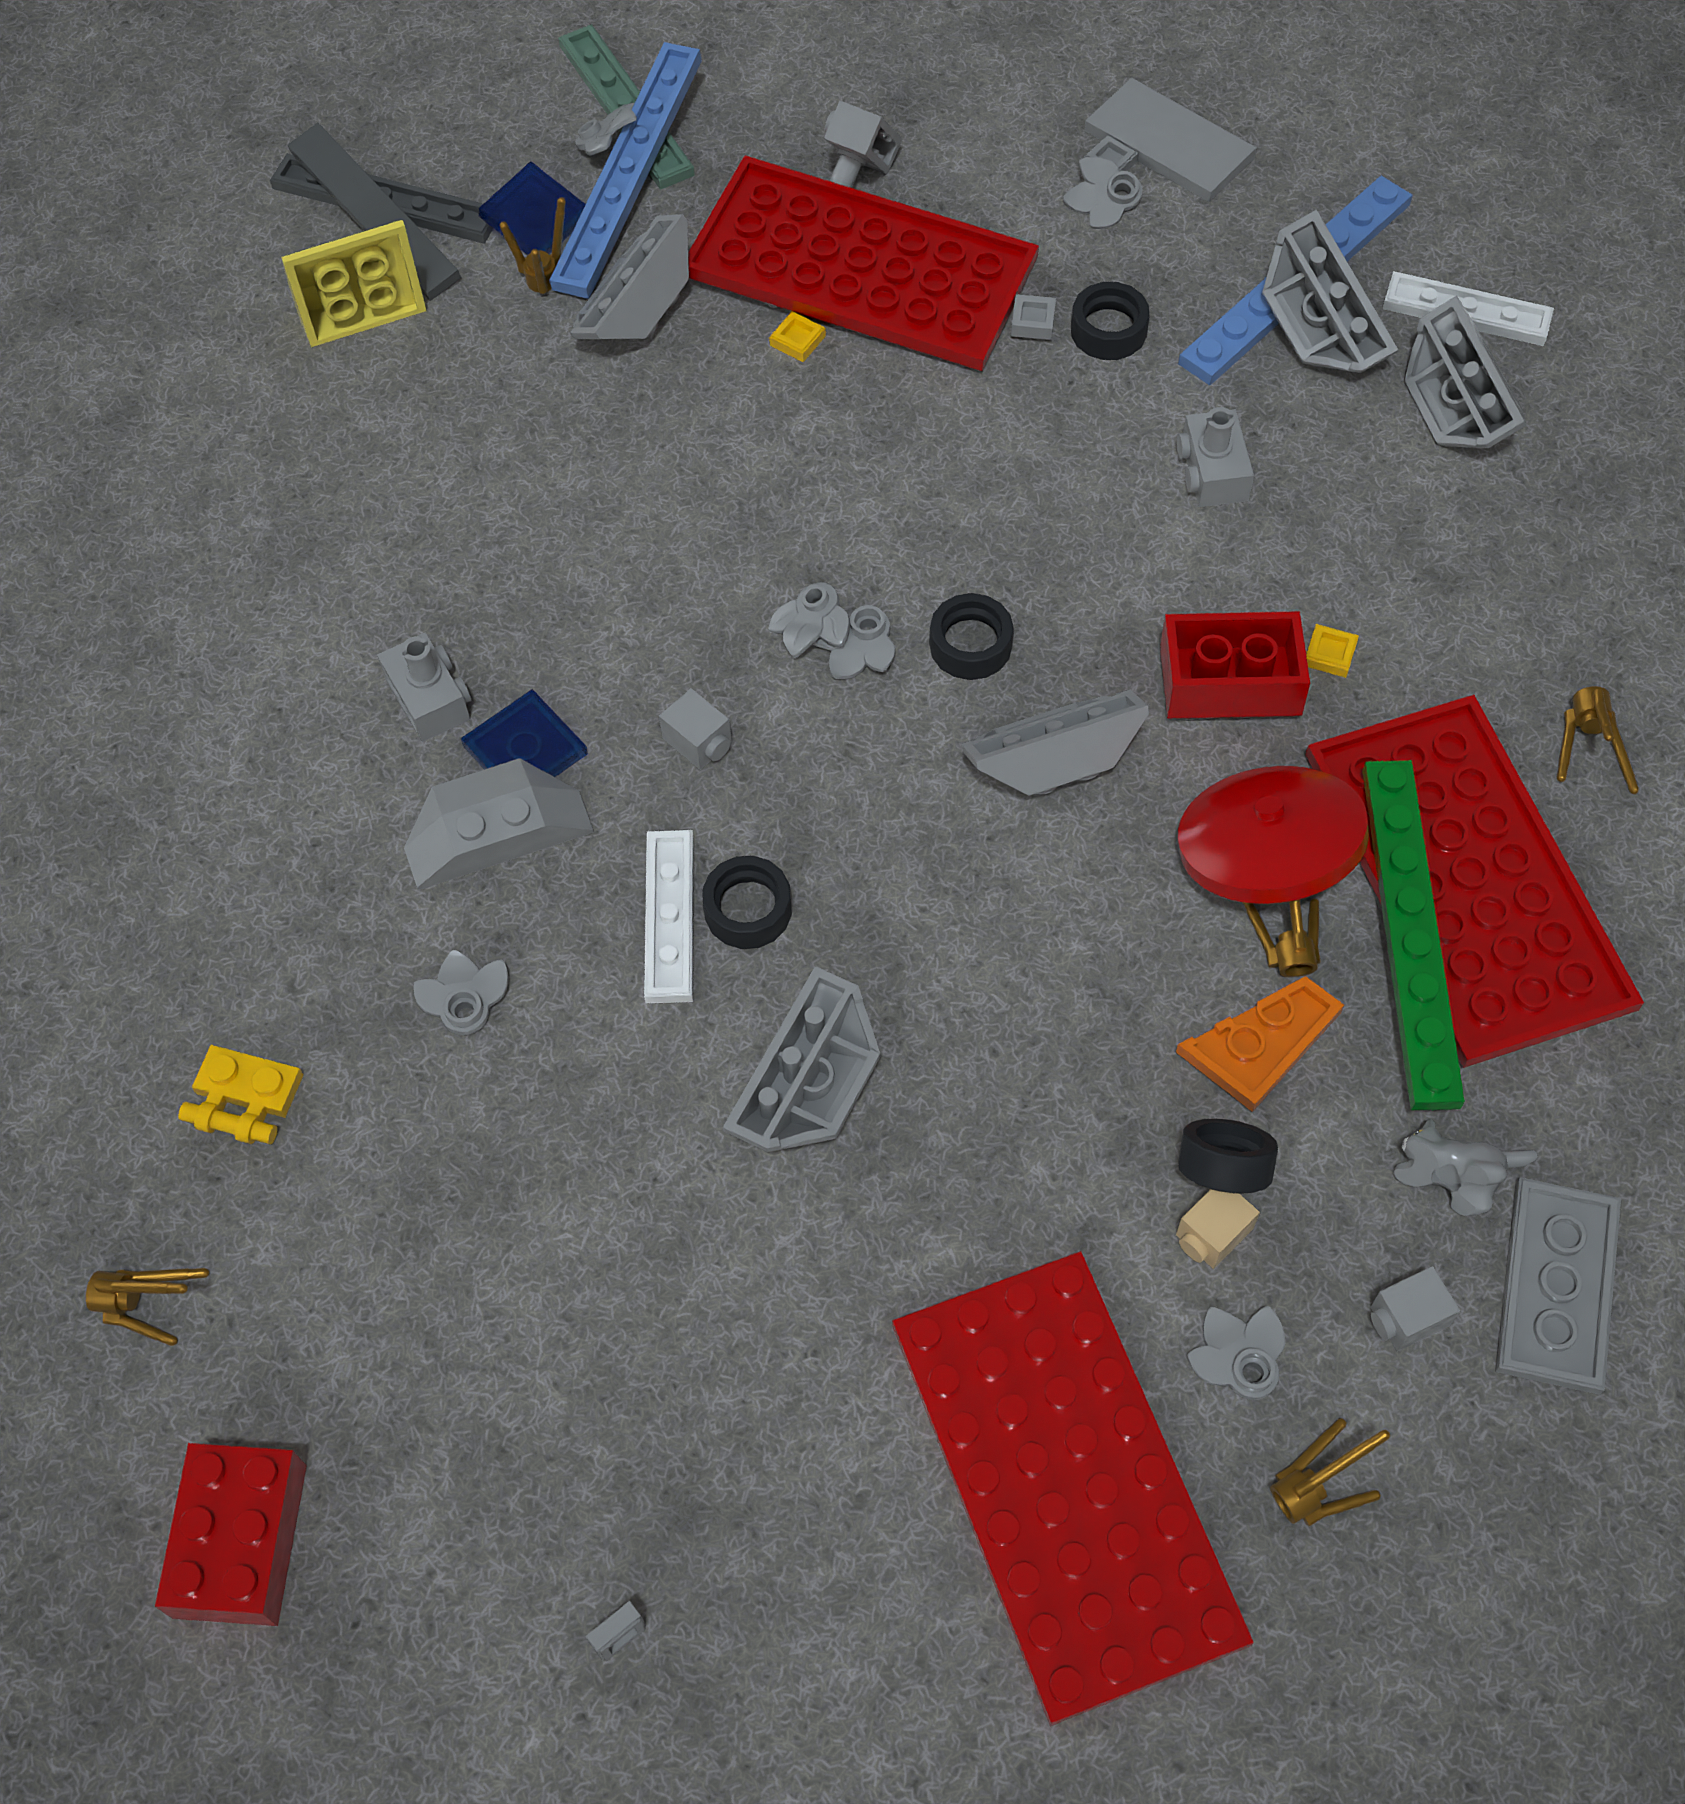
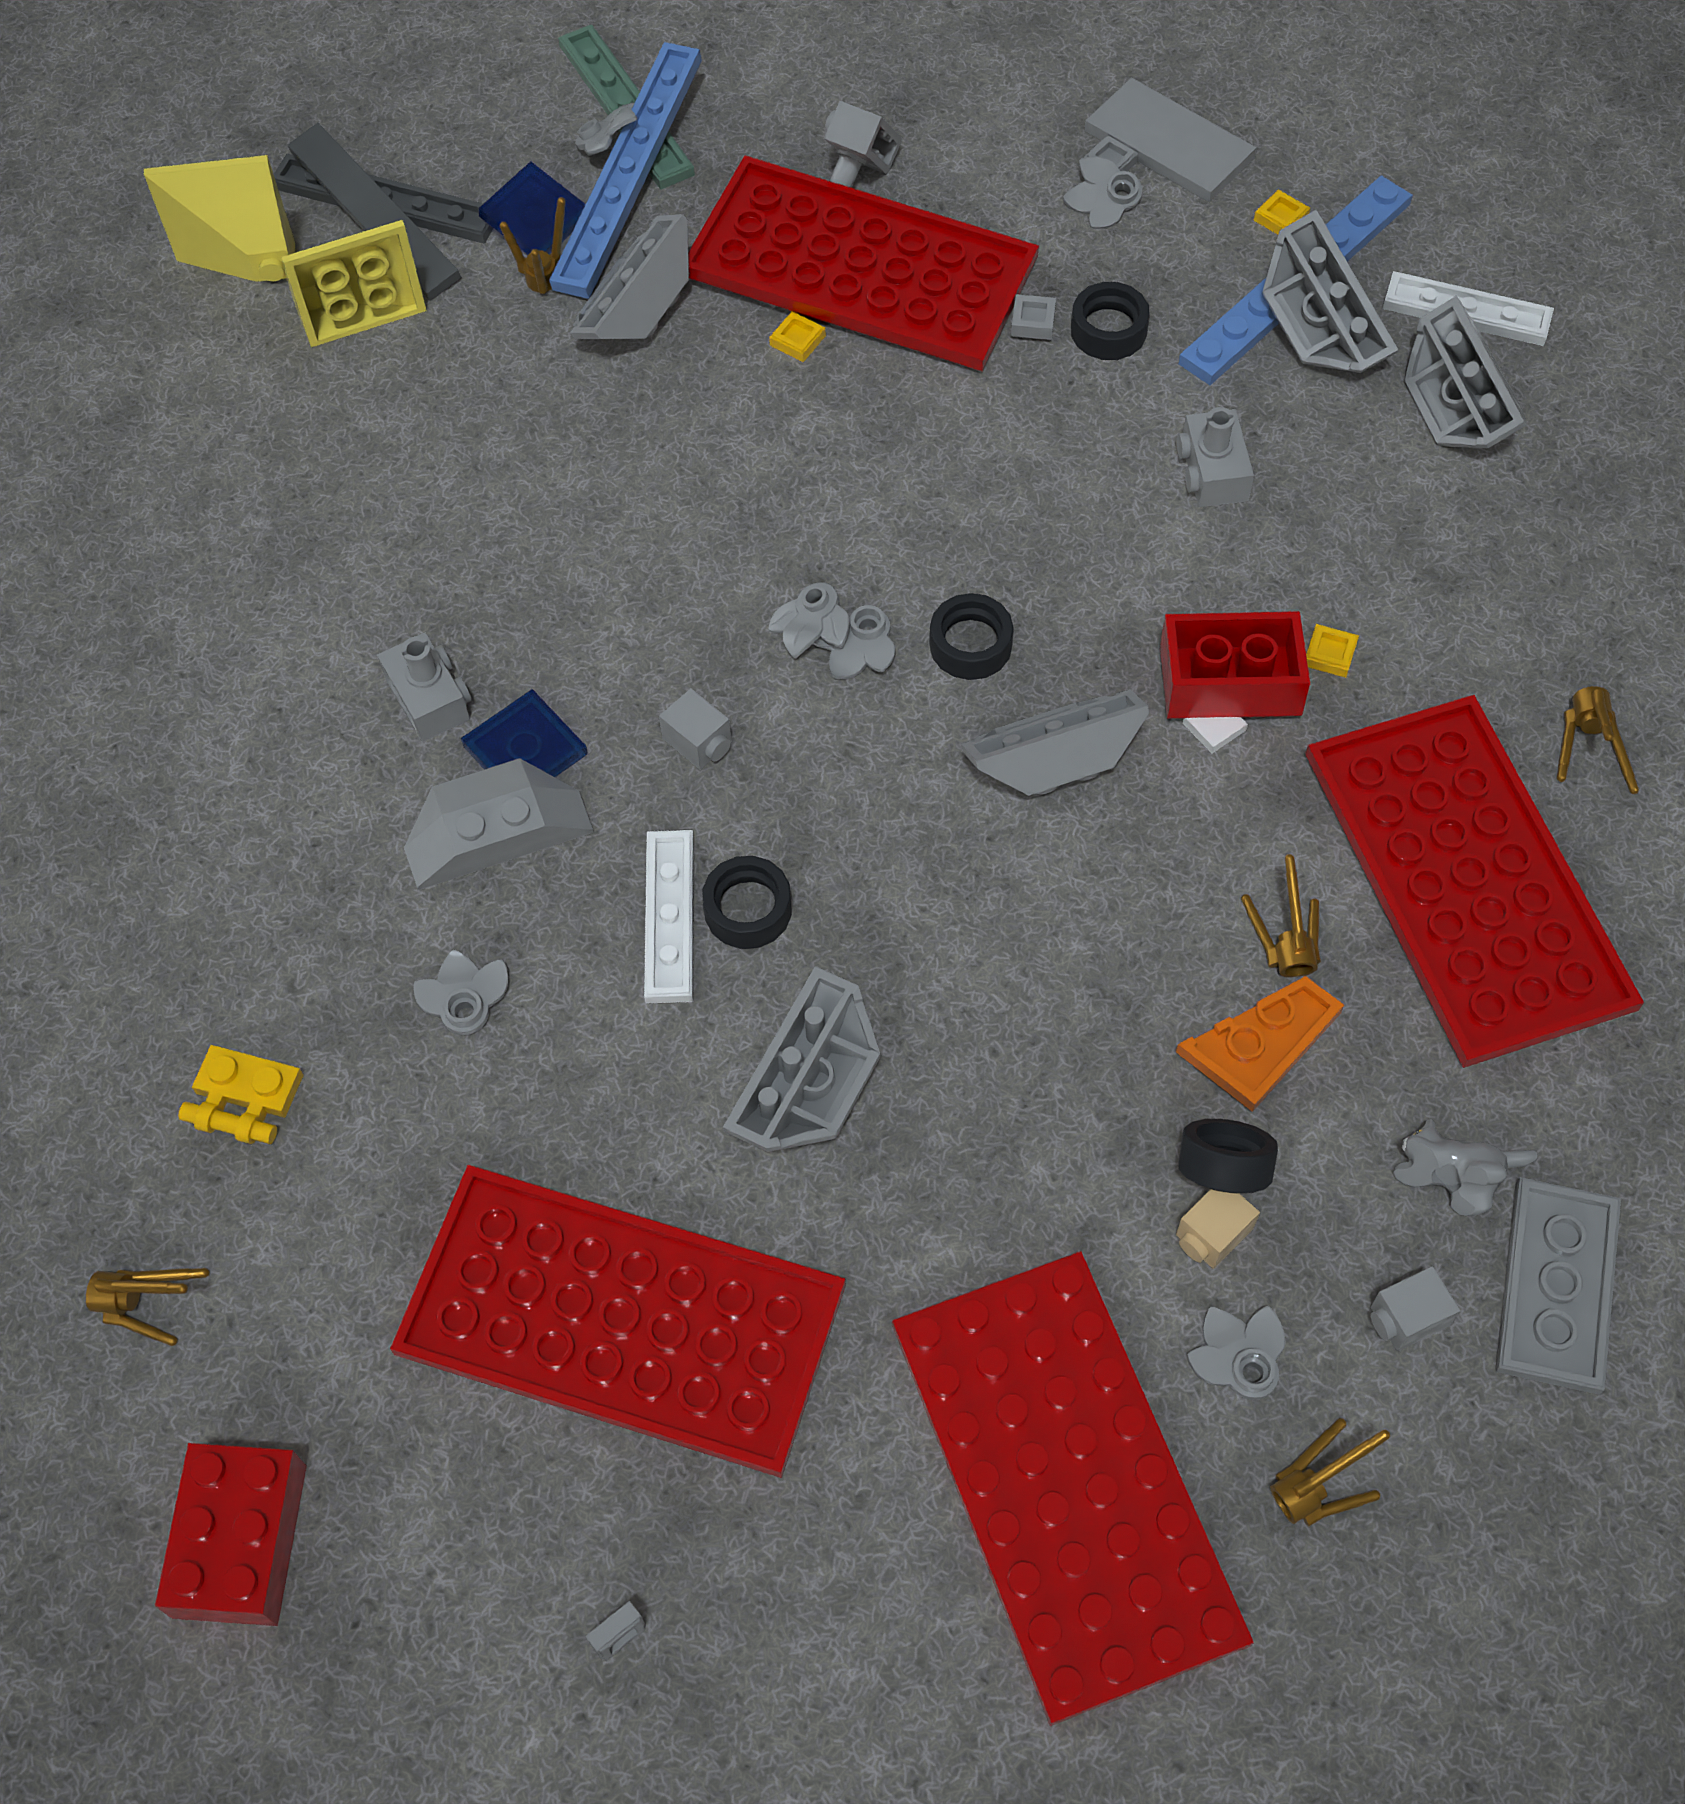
(224, 216): none -> light yellow slope
(622, 1319): none -> red plate
(1215, 731): none -> white tile
(1273, 834): red dish -> none
(1280, 211): none -> yellow tile
(1412, 937): green plate -> none

